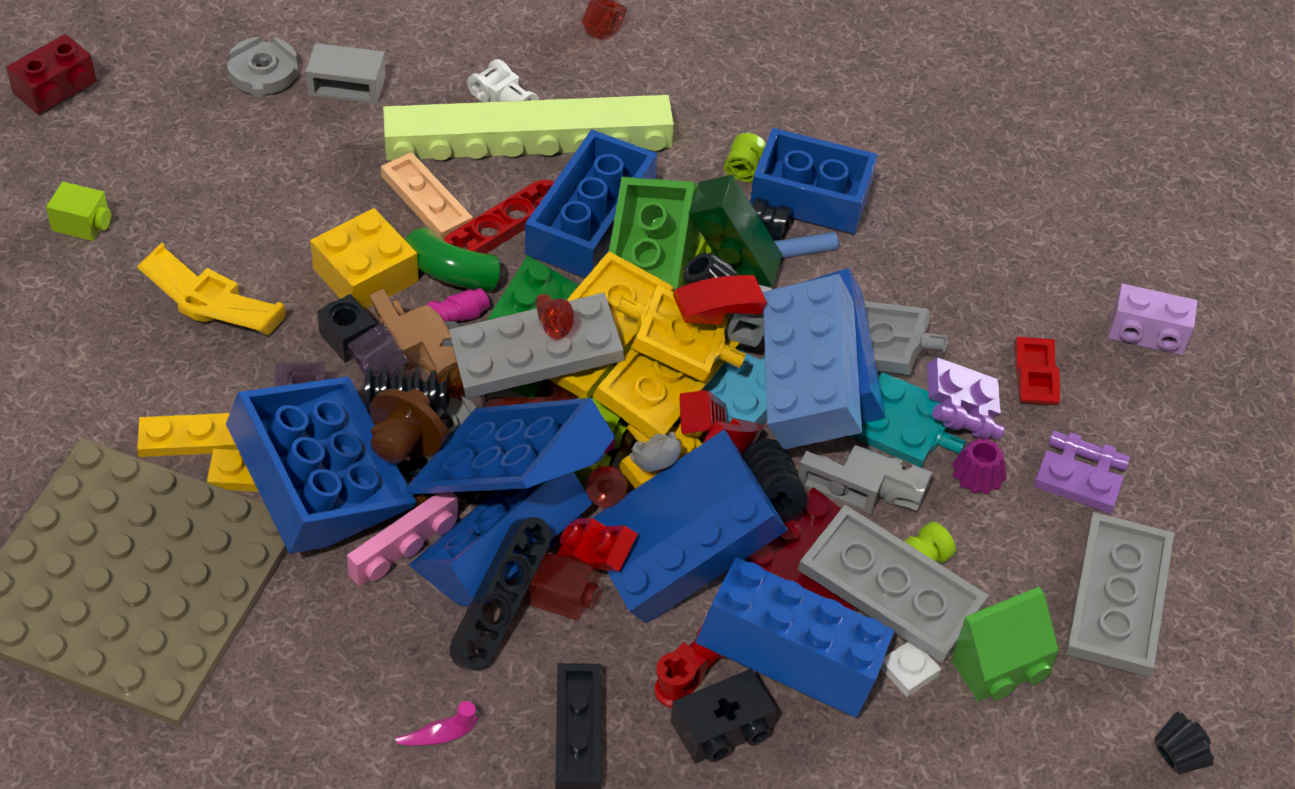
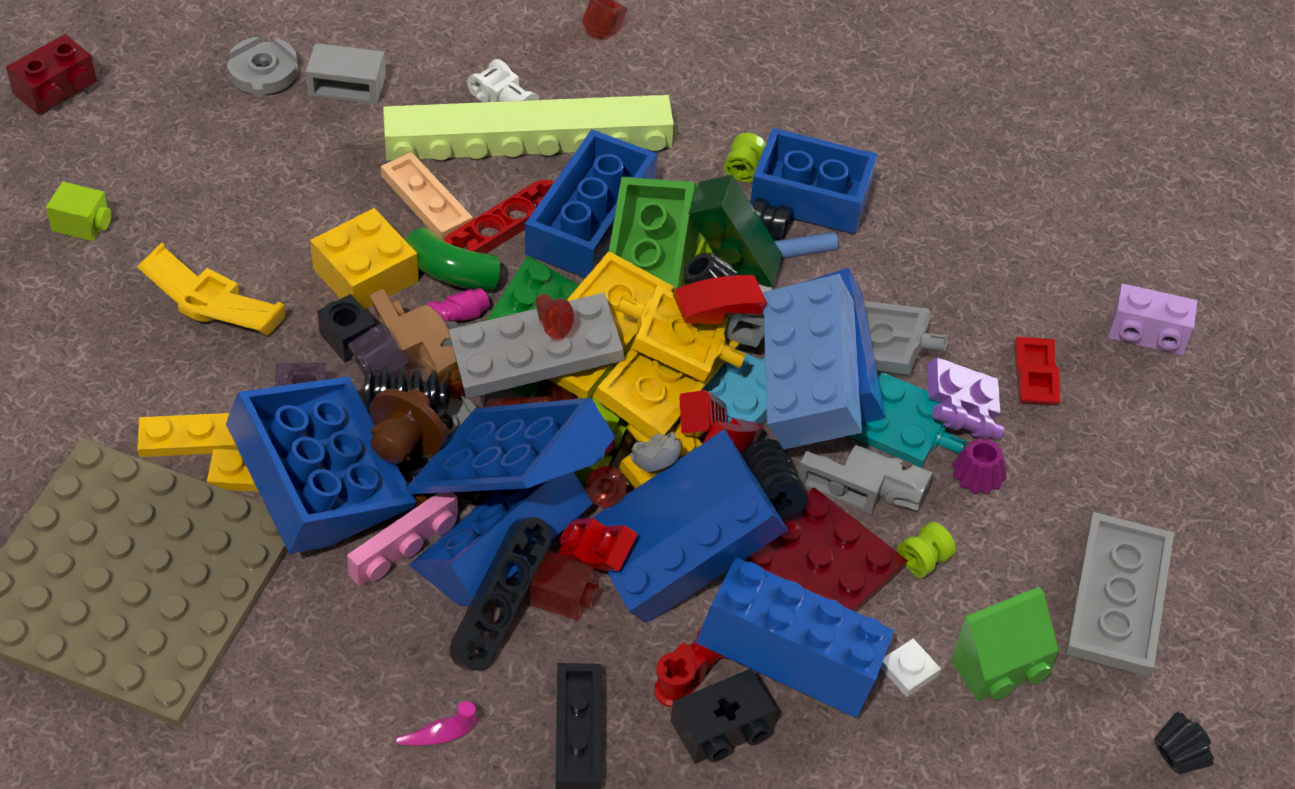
(892, 582): light grey plate -> none
(1080, 480): medium lavender plate -> none

